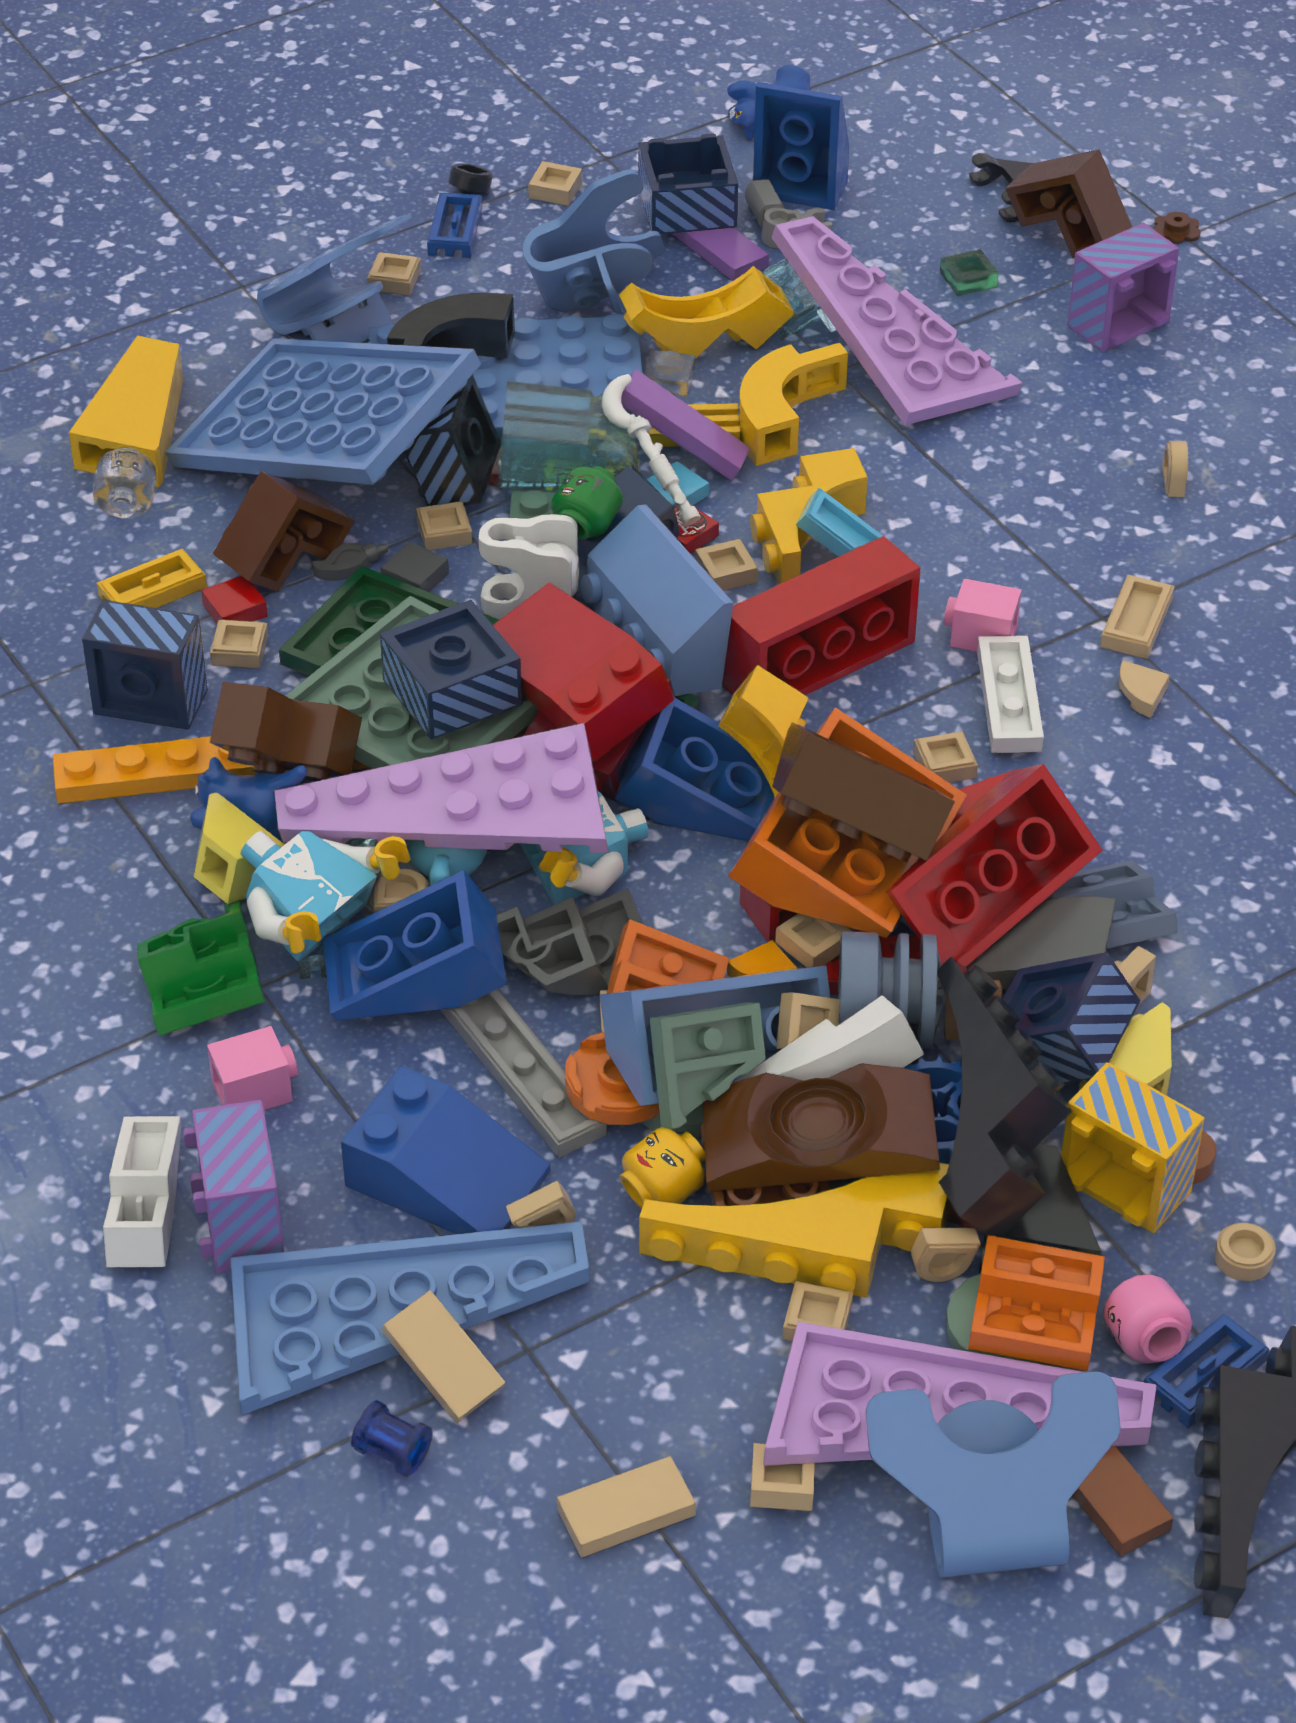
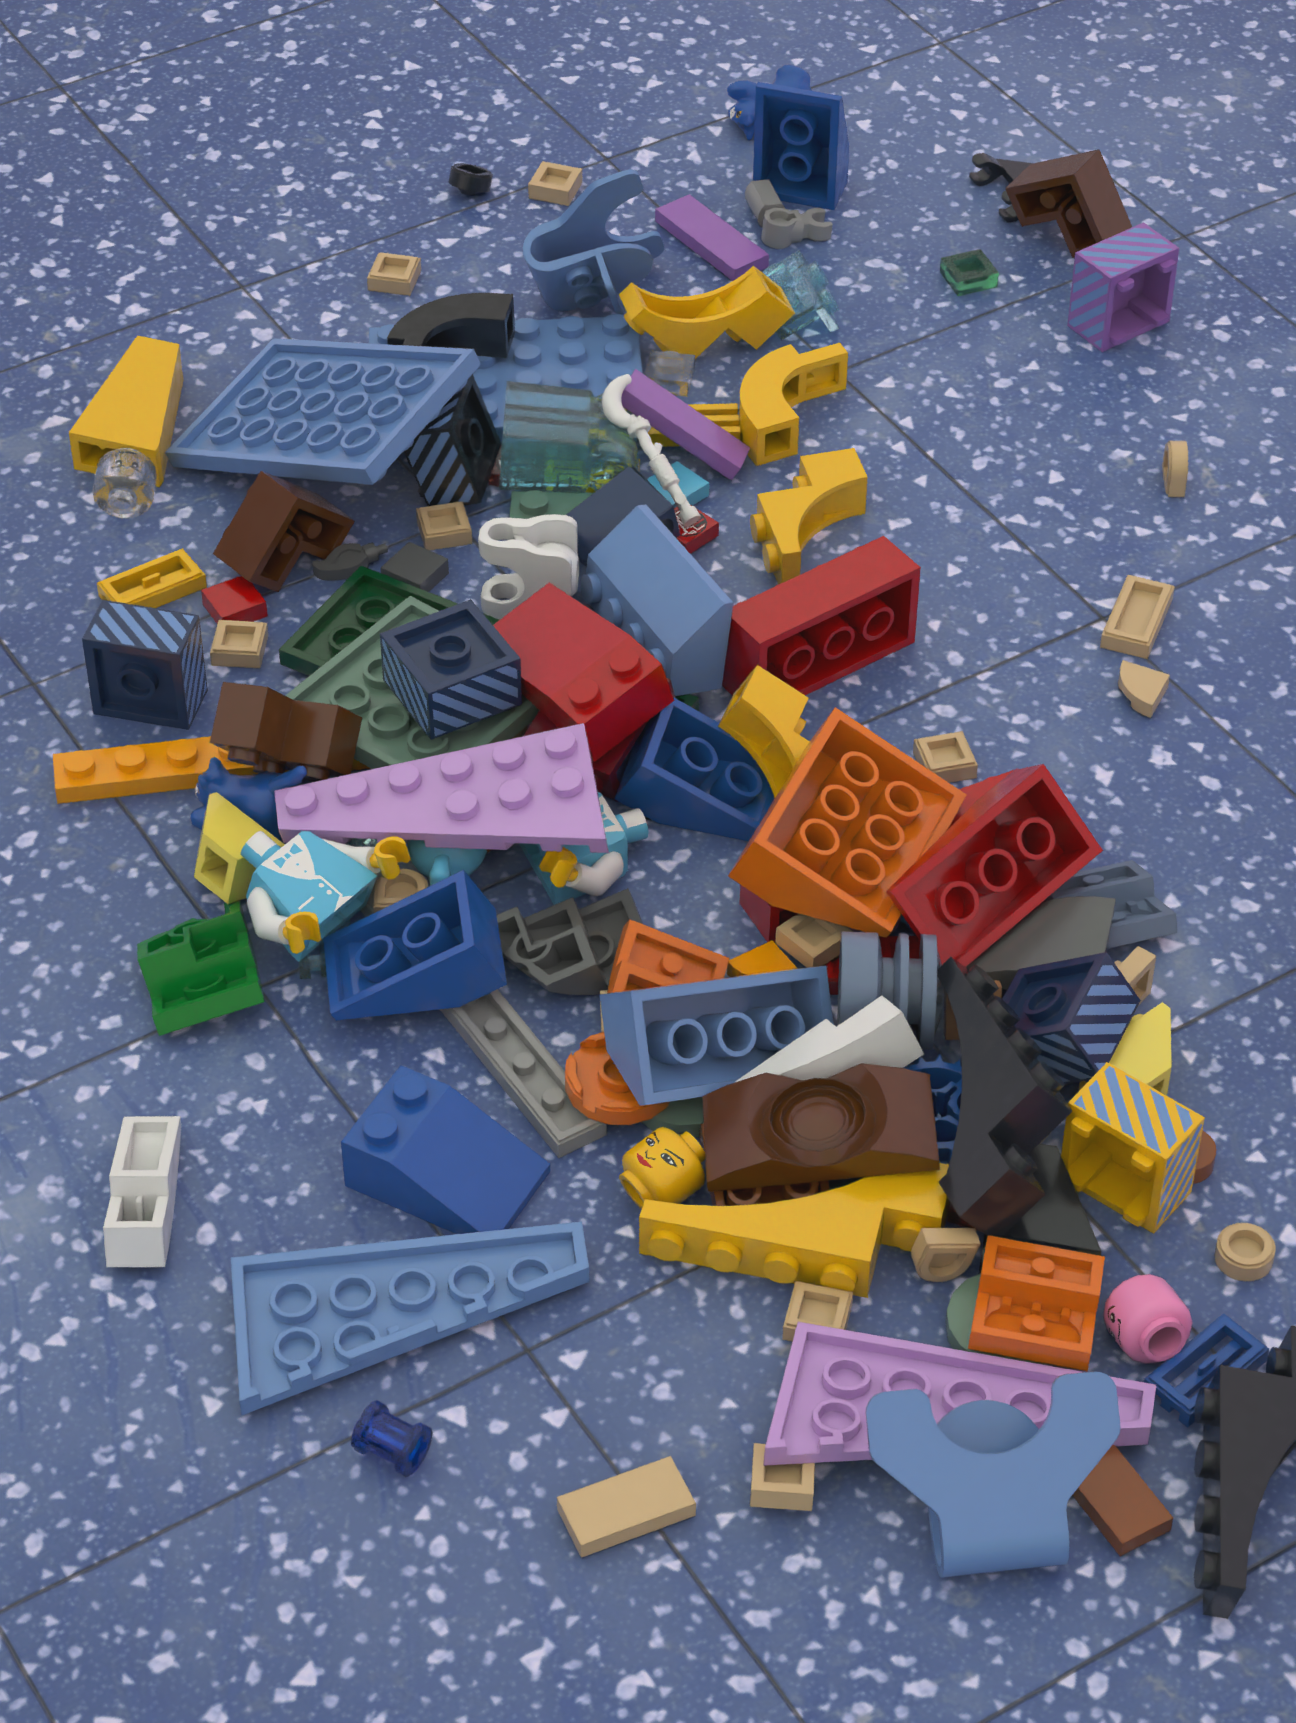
(235, 1182): container -> none
(252, 1069): bright pink brick -> none
(311, 295): medium blue piece -> none
(443, 1356): tan tile -> none
(452, 242): blue tile -> none
(542, 1207): tan tile -> none
(590, 499): green head -> none
(688, 184): dark blue container -> none
(702, 1054): sand green wing -> none
(728, 564): tan tile -> none
(802, 1013): tan tile -> none
(834, 524): medium azure tile -> none
(859, 794): reddish brown slope -> none
(891, 333): lavender wing -> none
(981, 611): bright pink brick -> none
(1010, 694): white plate -> none
(1177, 227): reddish brown plant -> none

